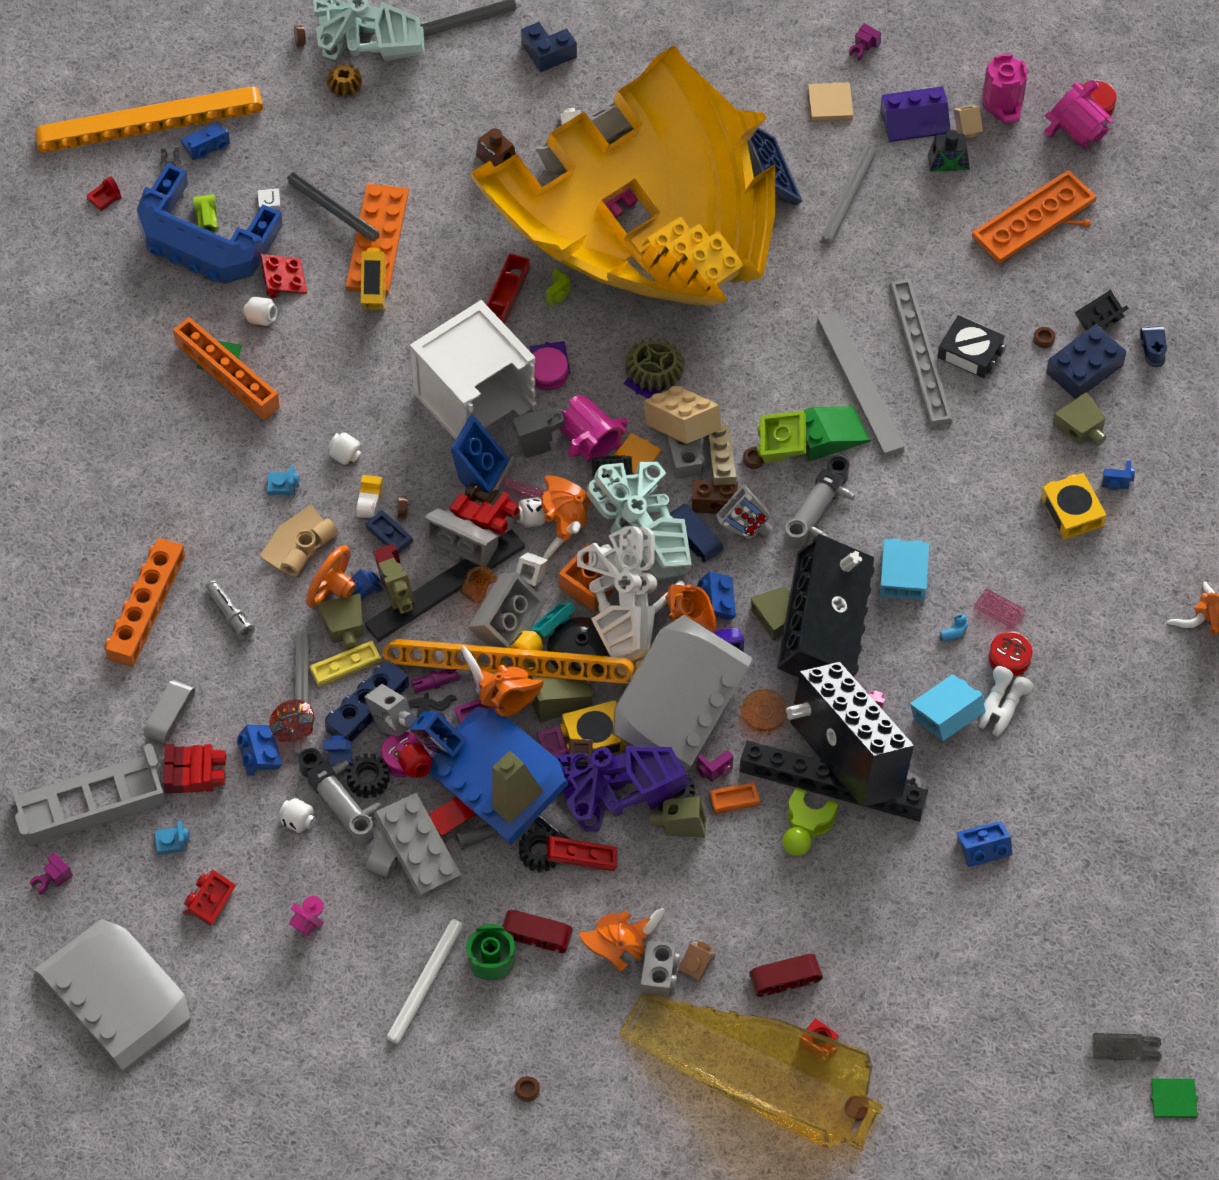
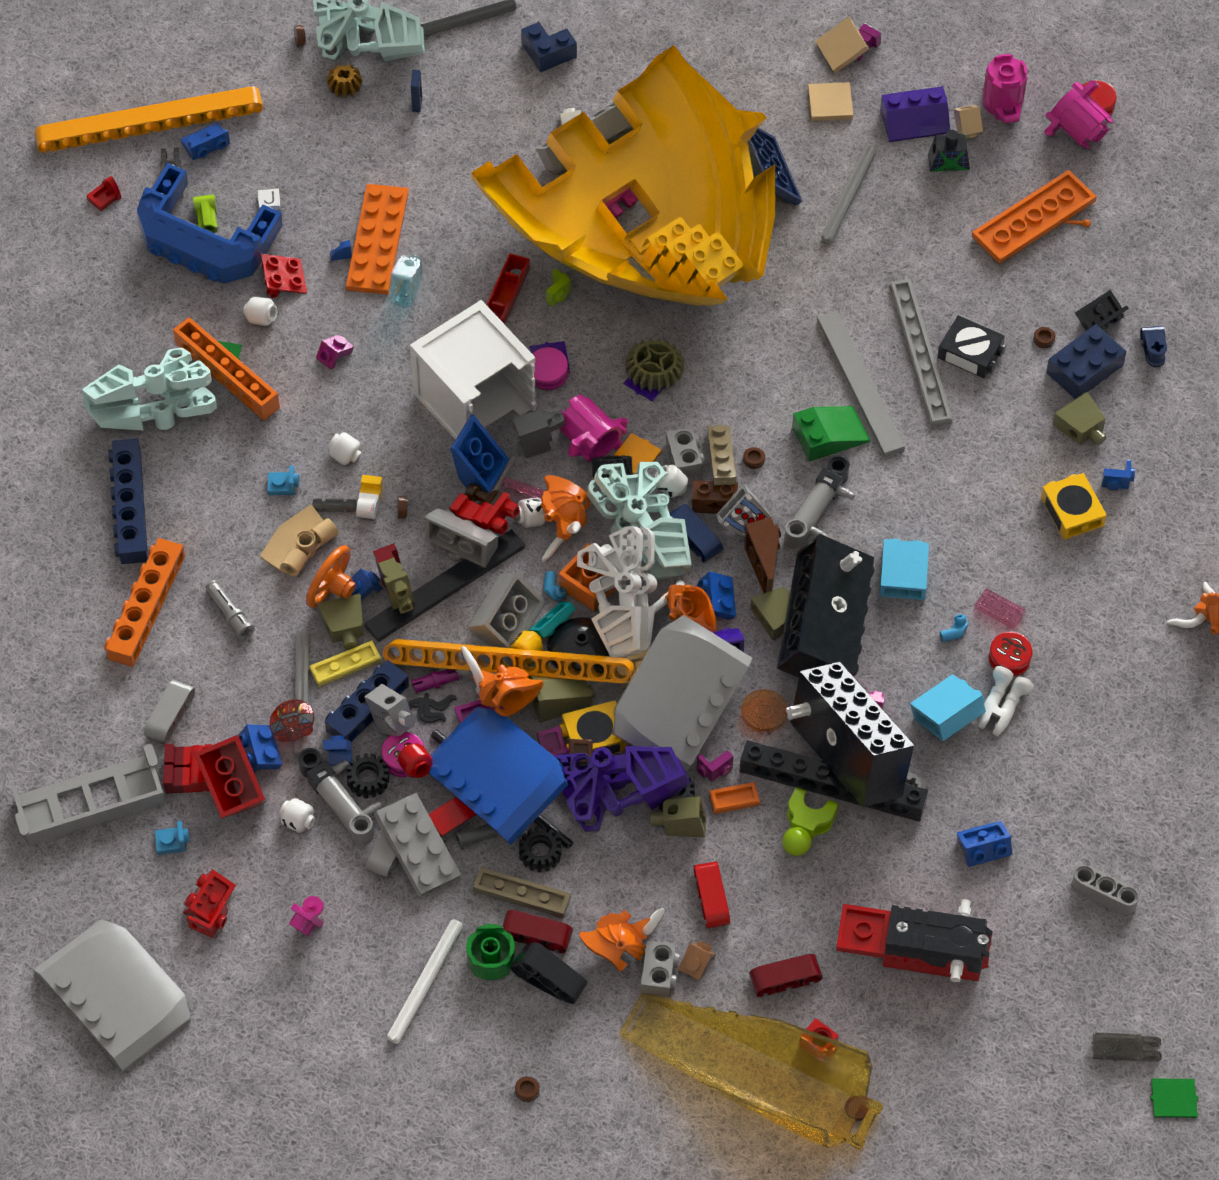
(55, 871): magenta piece -> none
(114, 401): none -> light aqua piece
(136, 549): none -> dark blue brick
(218, 922): none -> red bracket
(230, 777): none -> red slope
(332, 349): none -> magenta bracket
(333, 206): dark grey axle -> none
(334, 505): none -> dark grey axle
(342, 251): none -> blue tile
(373, 279): yellow brick -> none
(389, 531): dark blue plate -> none
(410, 271): none -> clear light blue torso
(416, 91): none -> dark blue tile
(432, 728): blue torso -> none
(477, 582): clear orange bracket -> none
(494, 147): reddish brown torso -> none
(512, 787): olive slope -> none
(522, 892): none -> dark tan plate
(532, 568): white brick -> none
(548, 973): none -> black beam
(553, 591): none -> dark azure arm
(581, 853): red tile -> none
(673, 482): none -> white head
(682, 414): tan brick -> none
(712, 894): none -> red beam
(762, 549): none -> reddish brown slope
(781, 436): lime plate -> none
(842, 44): none -> tan tile
(918, 939): none -> piece
(1099, 880): none -> light grey beam

